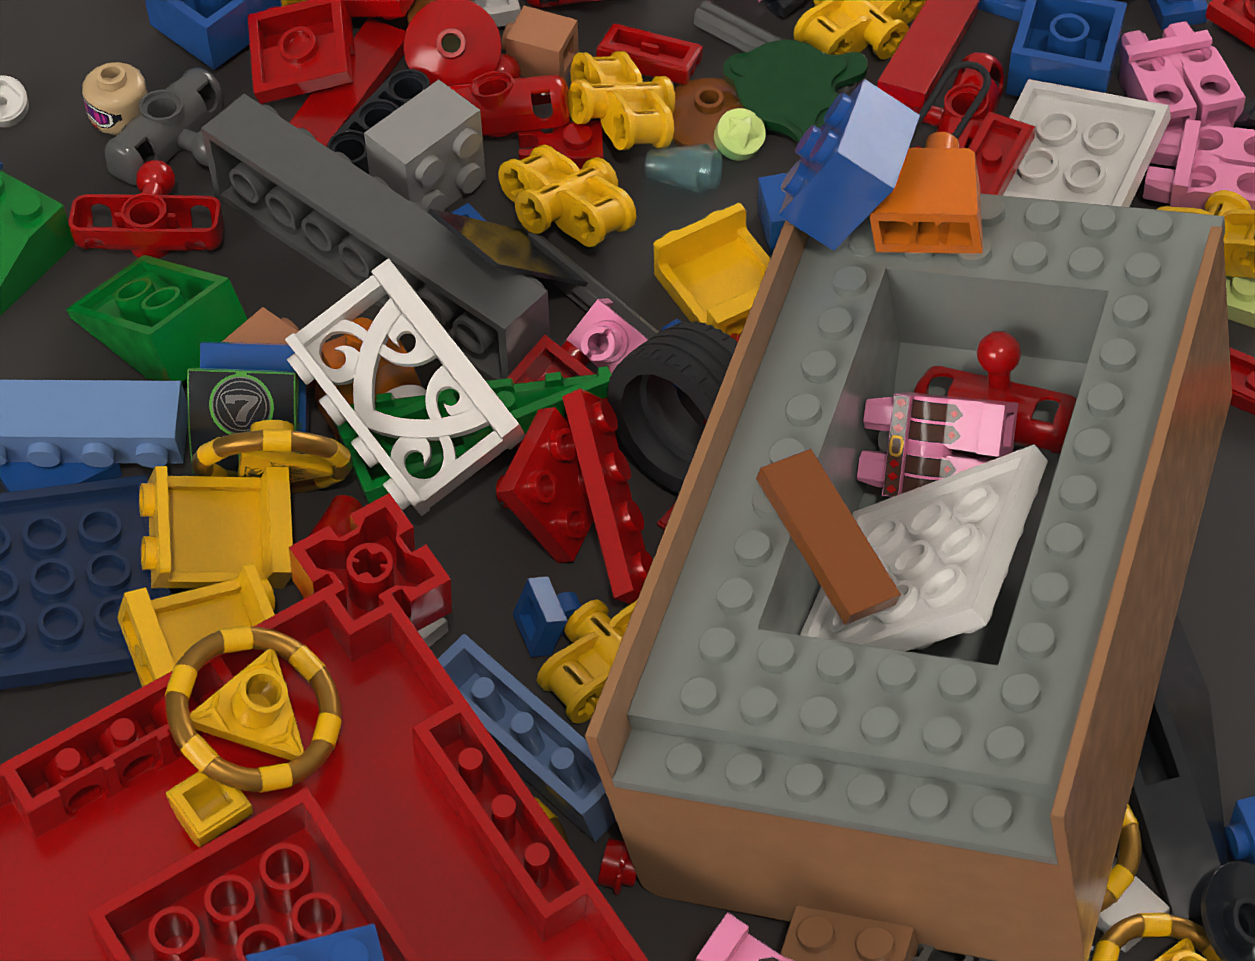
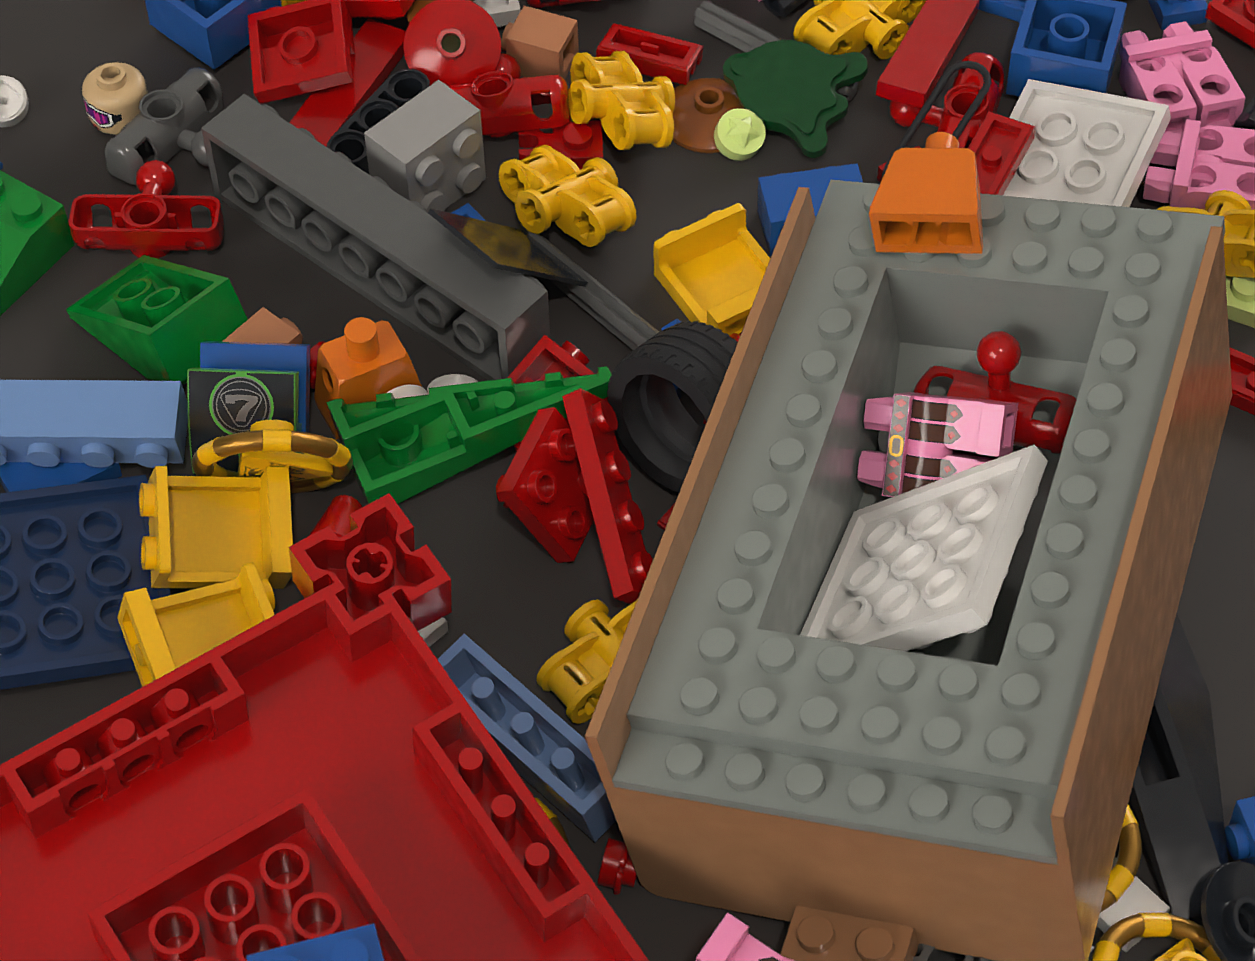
(207, 807): yellow brick -> none
(253, 710): yellow piece -> none
(399, 316): white fence -> none
(543, 615): blue tile -> none
(605, 335): bright pink bracket -> none
(686, 167): clear light blue cone -> none
(828, 536): dark orange tile -> none
(847, 164): blue brick -> none

